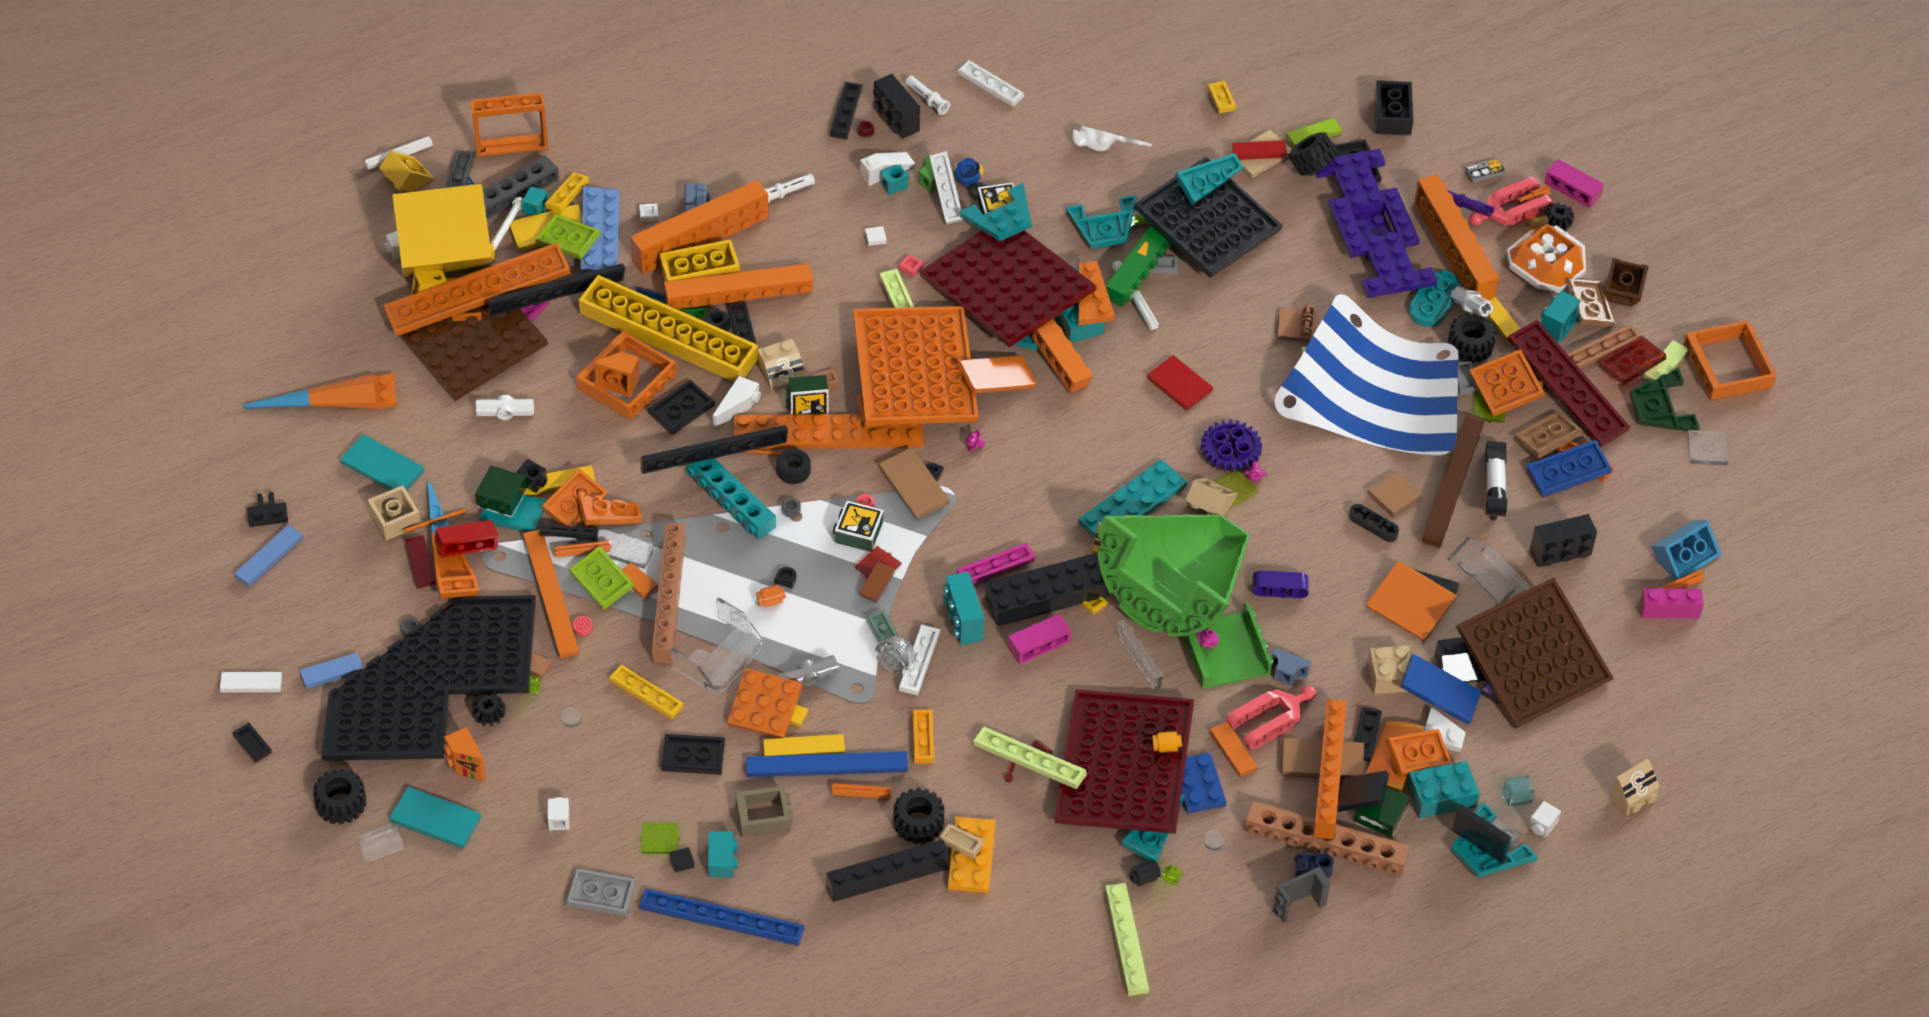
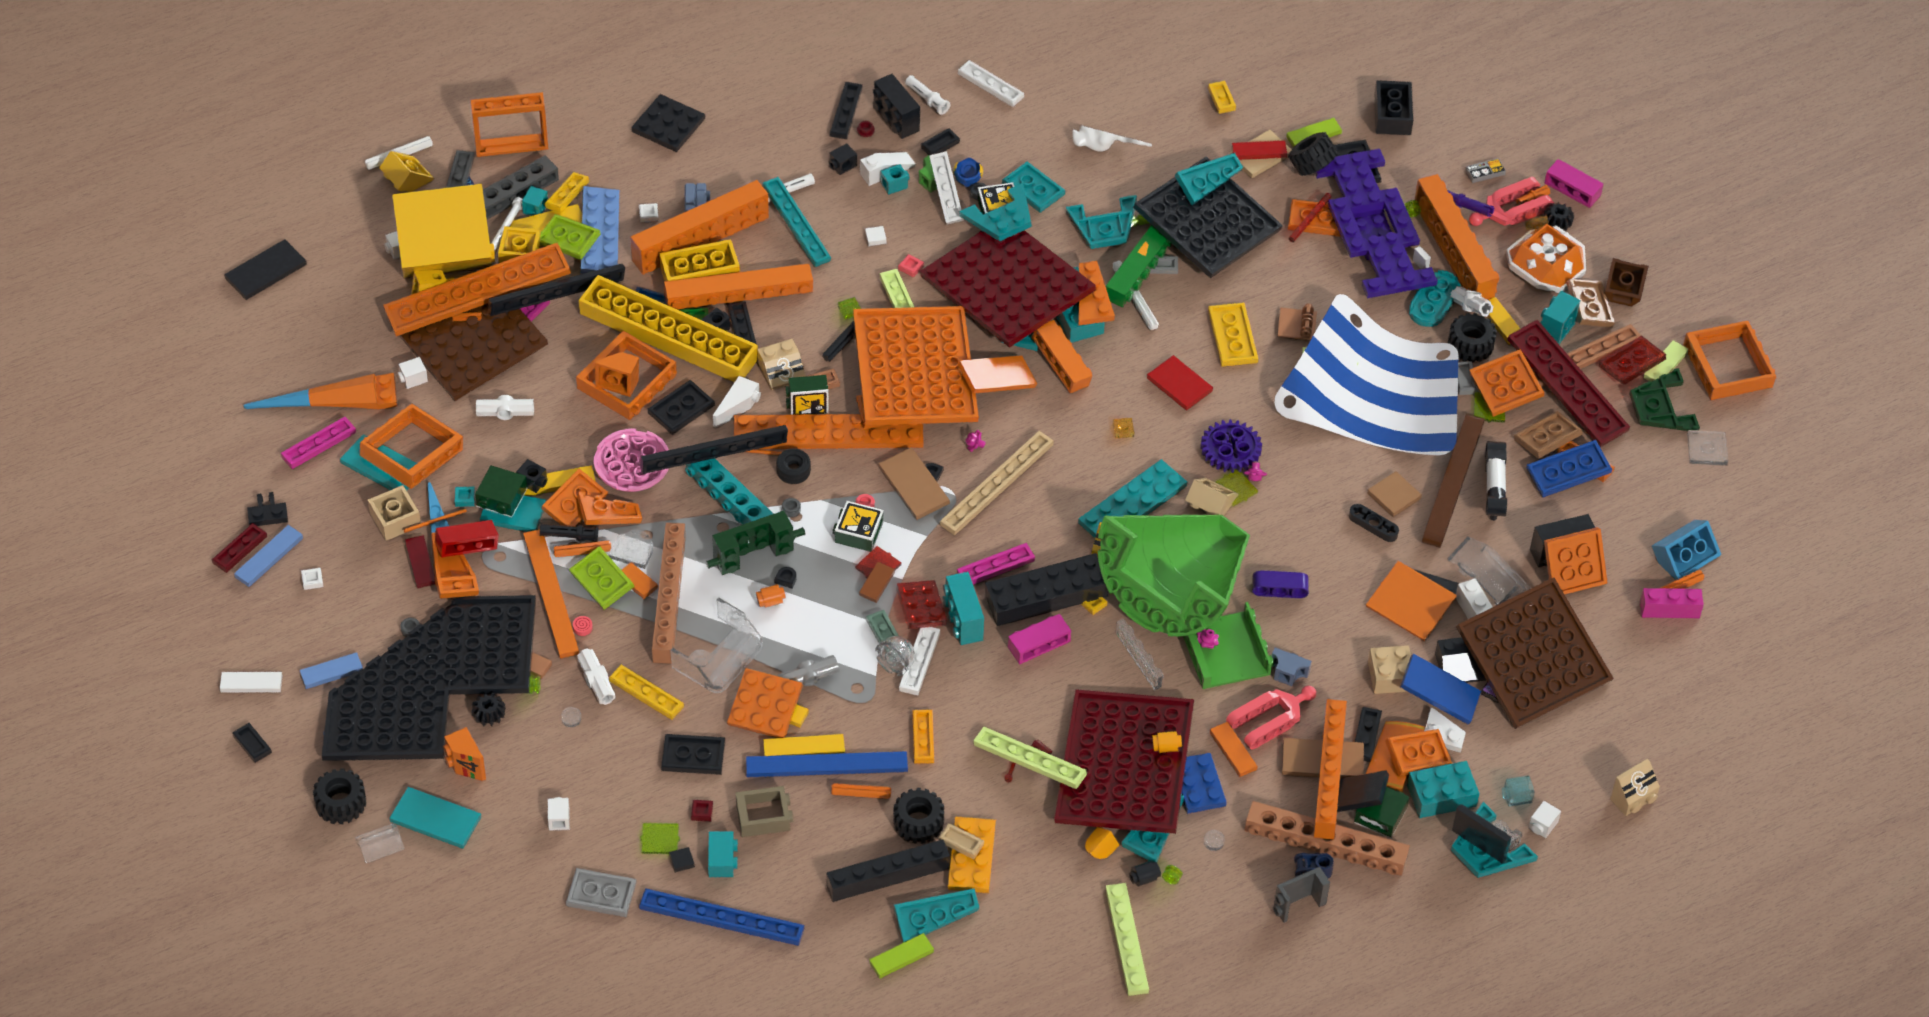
(239, 548): none -> dark red tile
(265, 269): none -> black tile
(312, 578): none -> white tile
(318, 442): none -> dark pink plate
(412, 373): none -> white brick
(451, 446): none -> orange window
(464, 496): none -> teal plate
(518, 242): none -> yellow slope
(596, 676): none -> white piece
(619, 460): none -> bright pink brick
(668, 122): none -> black plate
(702, 810): none -> dark red tile
(738, 541): none -> dark green brick
(796, 222): none -> teal tile
(839, 343): none -> black axle
(842, 159): none -> black brick
(846, 307): none -> clear neon green tile
(901, 955): none -> lime tile
(921, 604): none -> clear red plate
(934, 912): none -> teal wing
(940, 142): none -> black tile
(996, 483): none -> tan plate
(1039, 188): none -> teal tile
(1101, 843): none -> light orange brick
(1123, 428): none -> clear yellow plate
(1233, 334): none -> yellow tile
(1303, 225): none -> clear red bar
(1321, 224): none -> orange tile
(1413, 208): none -> clear neon green bush
(1421, 258): none -> white tile
(1472, 598): none -> white brick
(1576, 560): none -> orange plate

